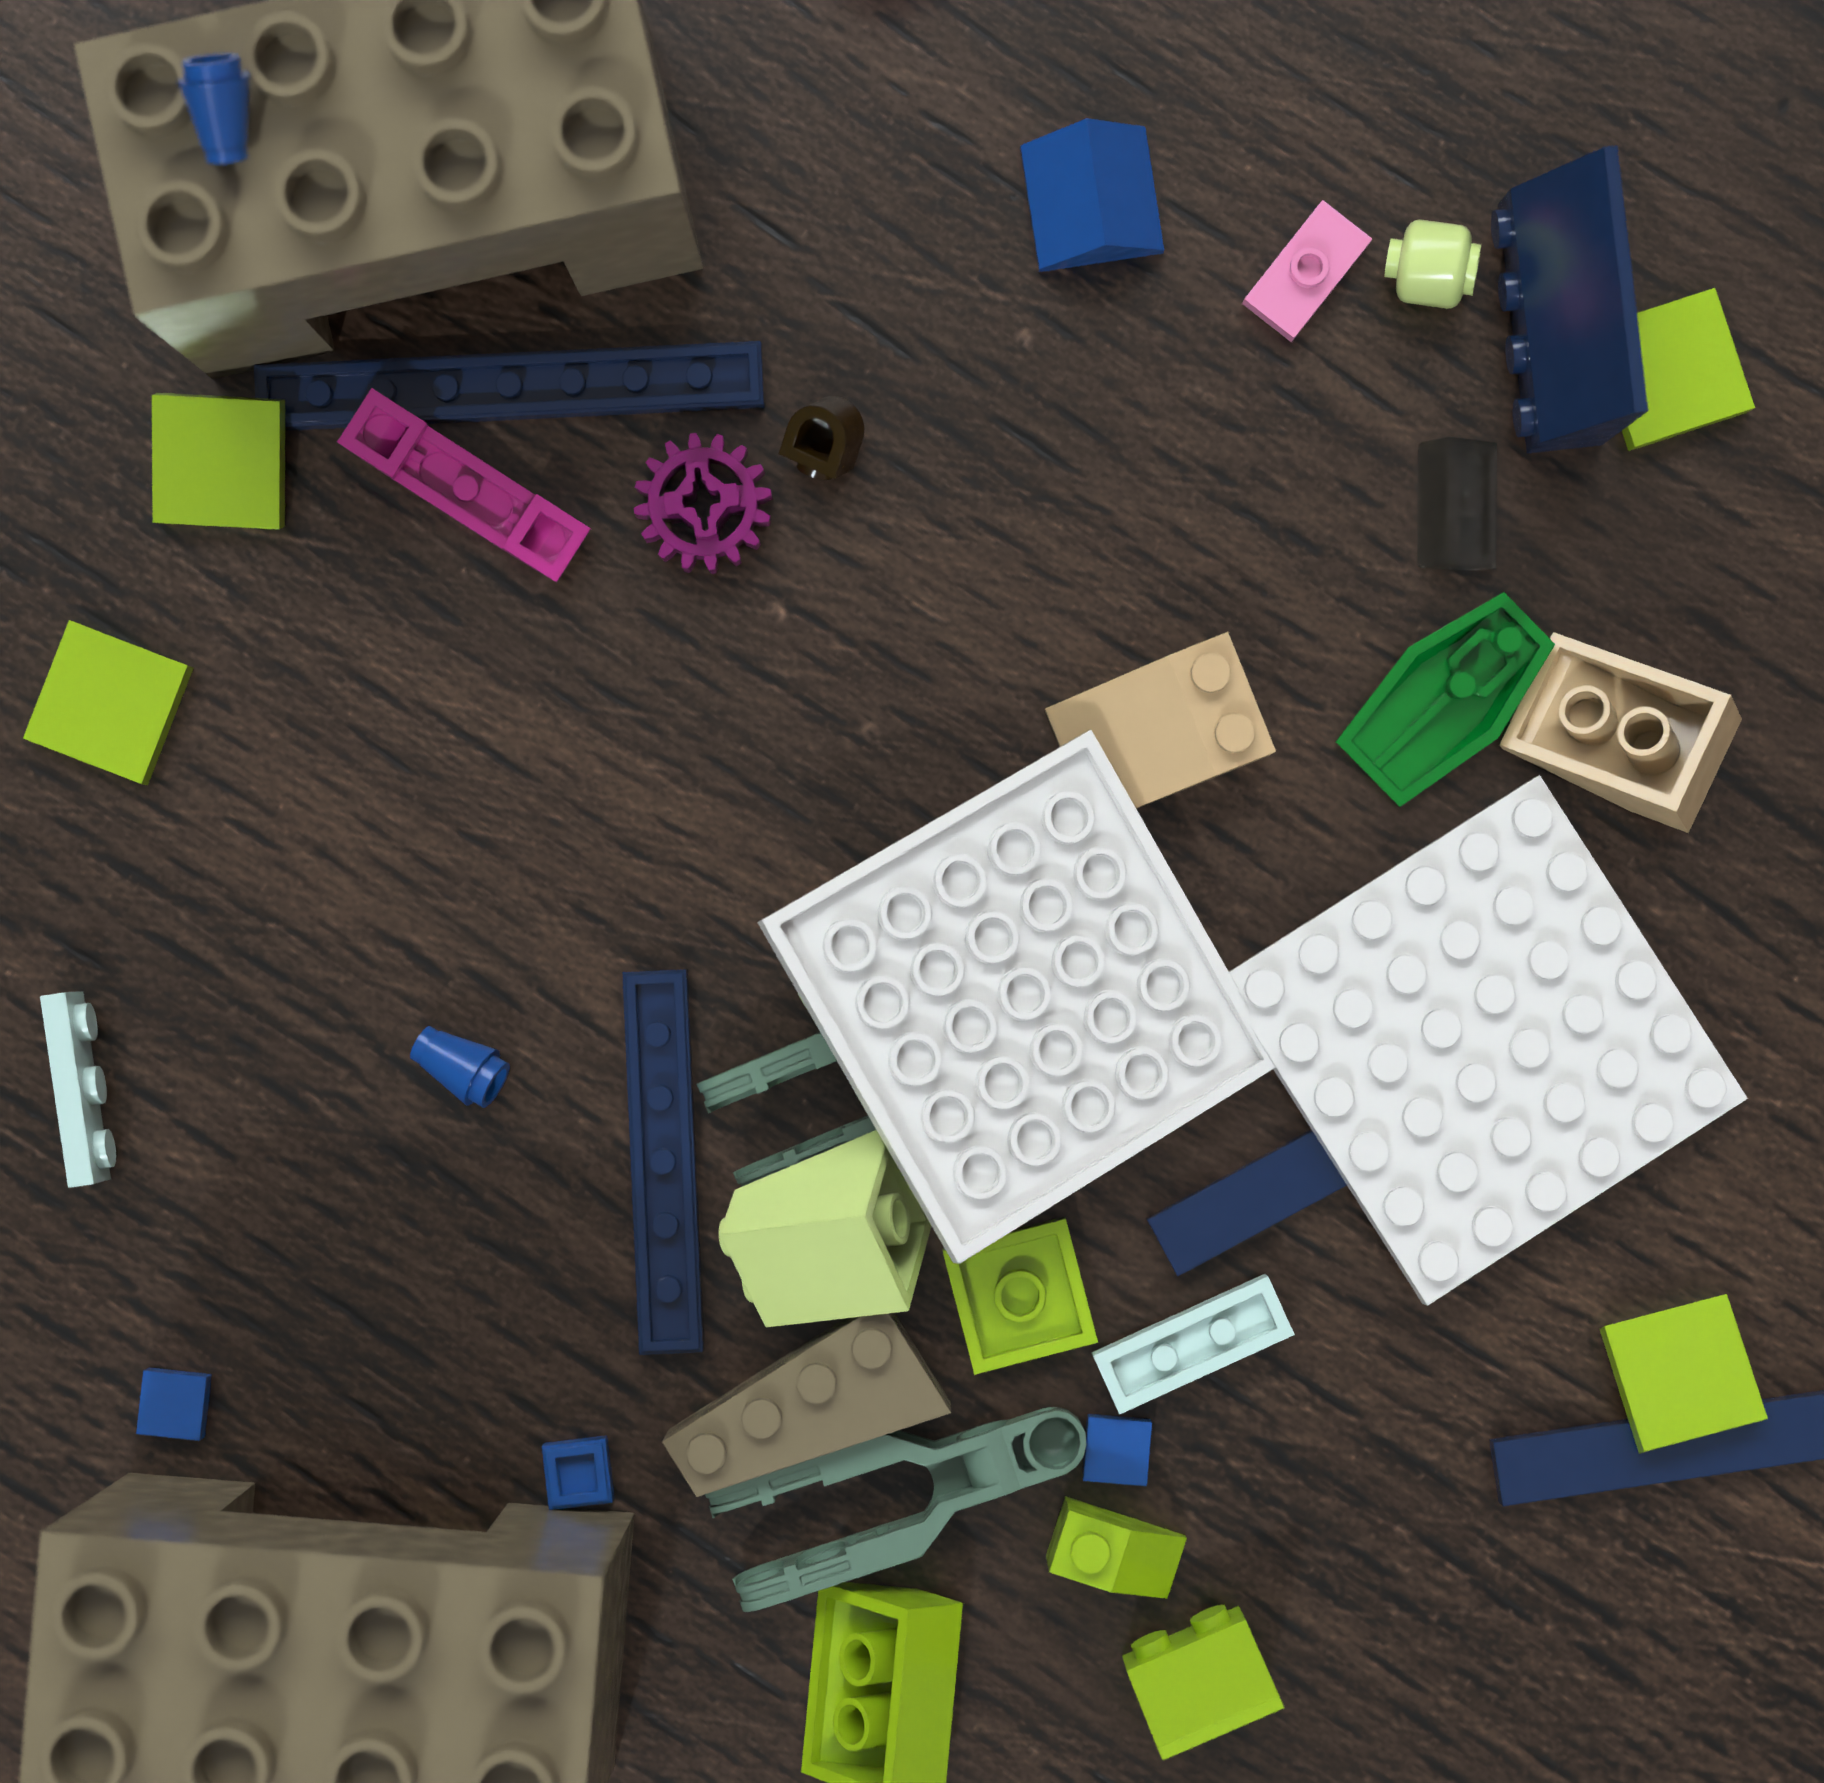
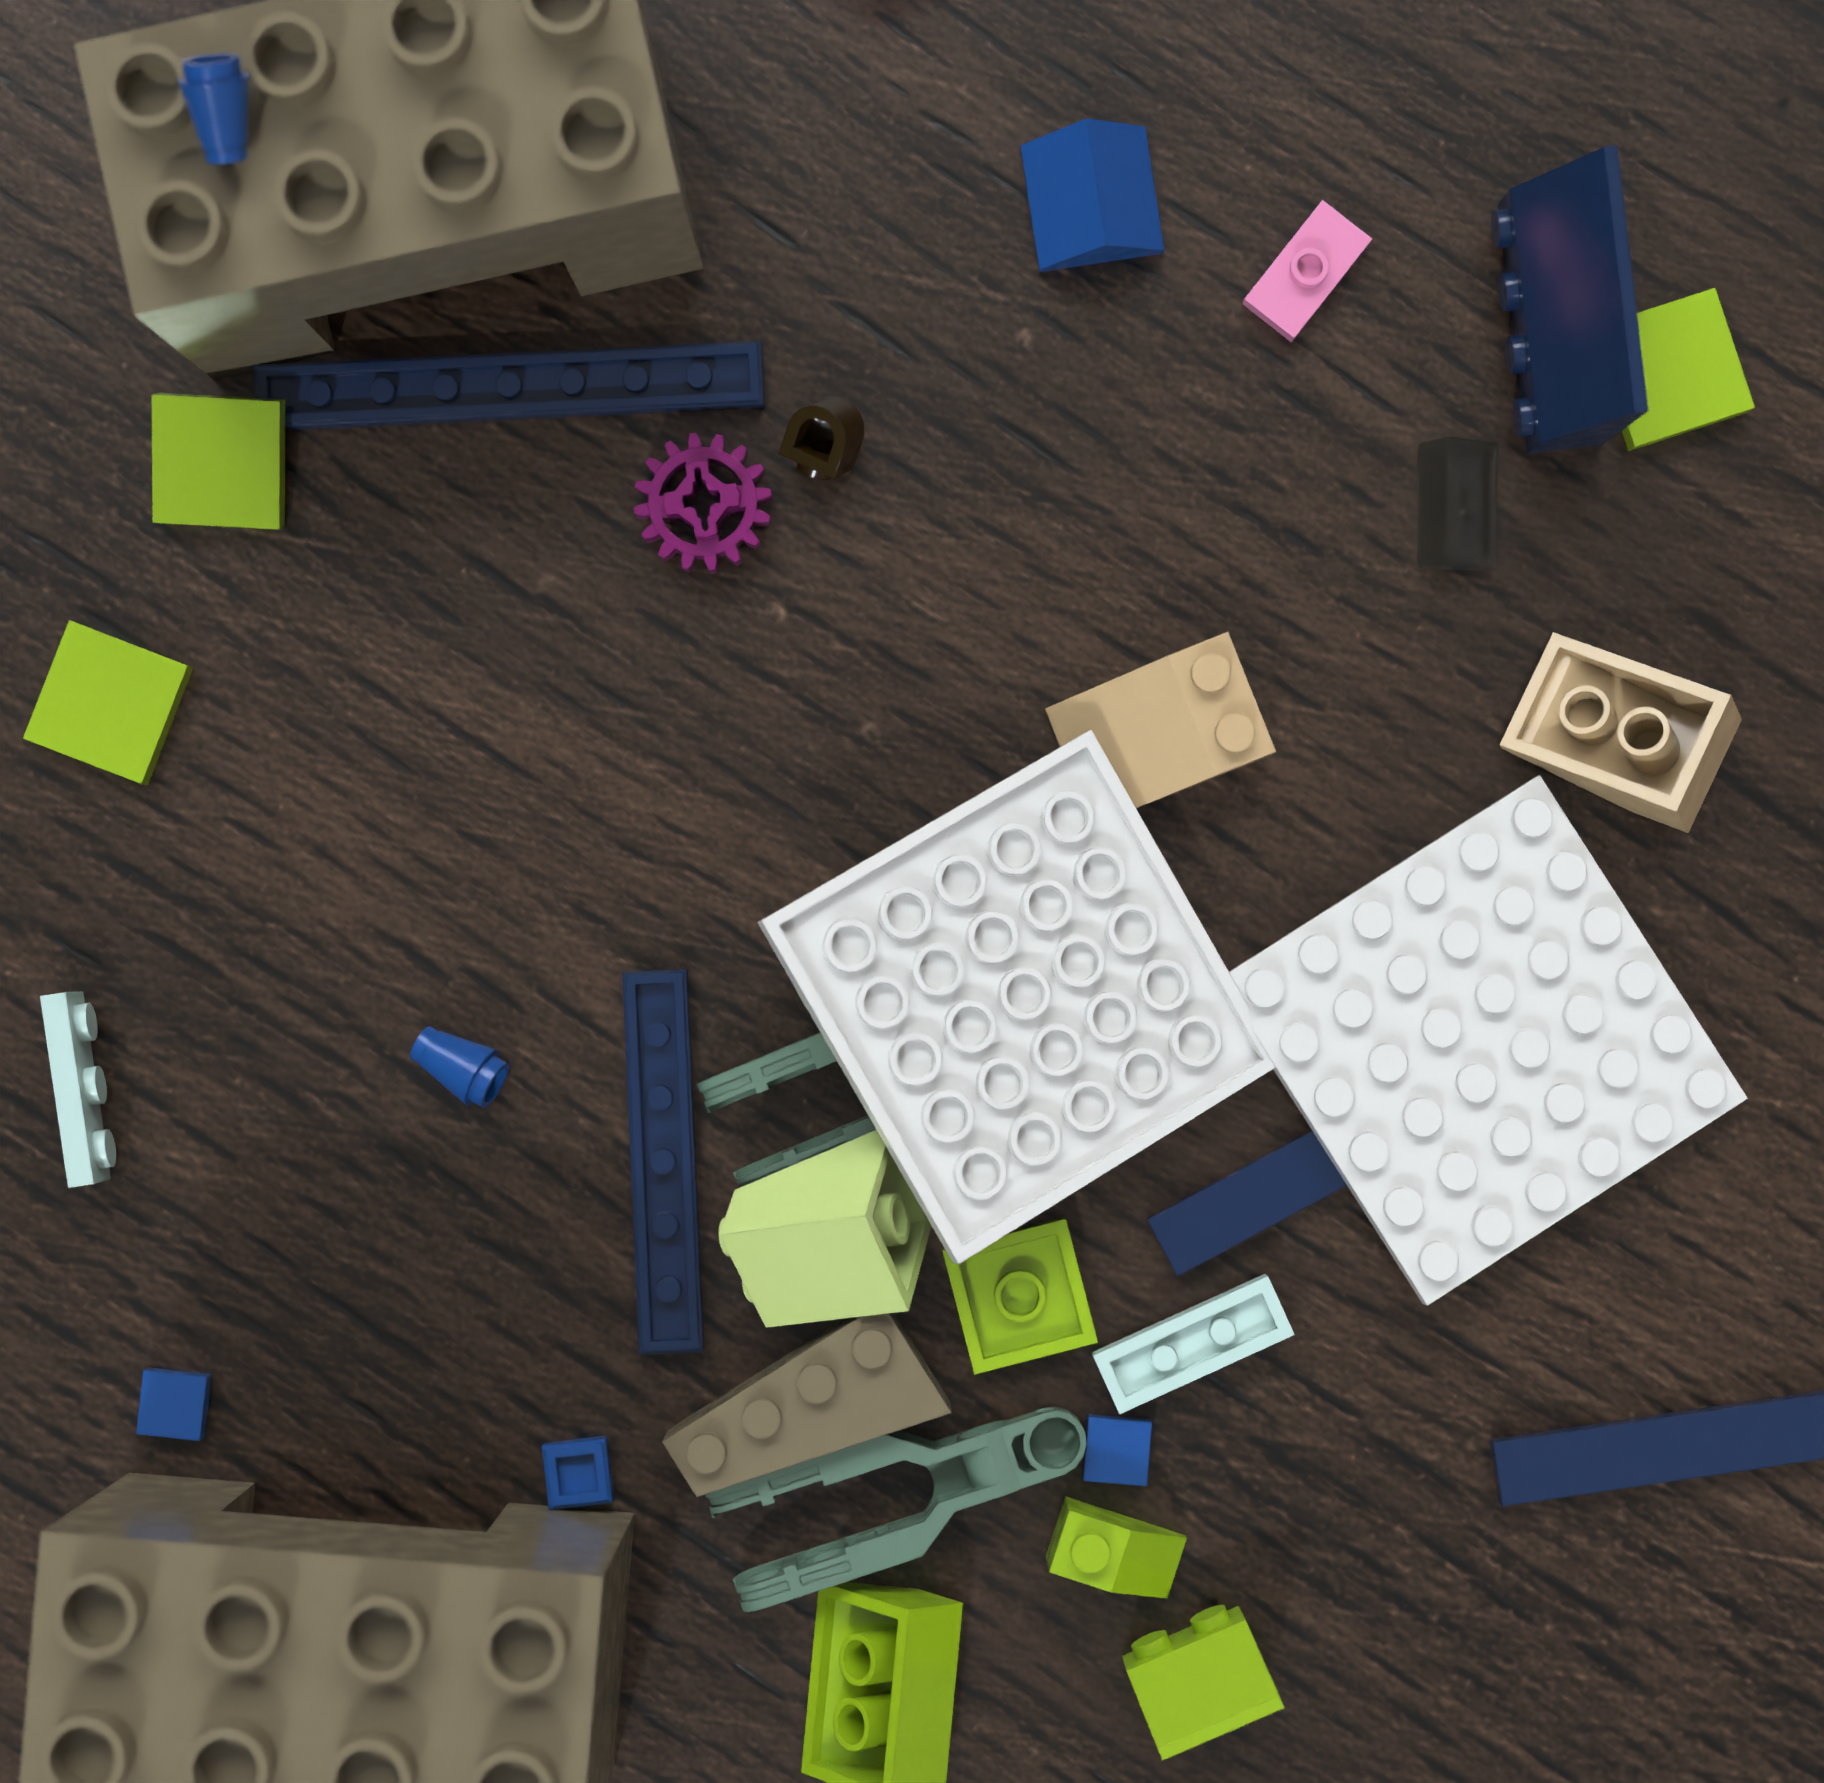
(463, 486): dark pink slope -> none
(1433, 264): yellowish green head -> none
(1446, 698): green piece -> none
(1683, 1373): lime tile -> none

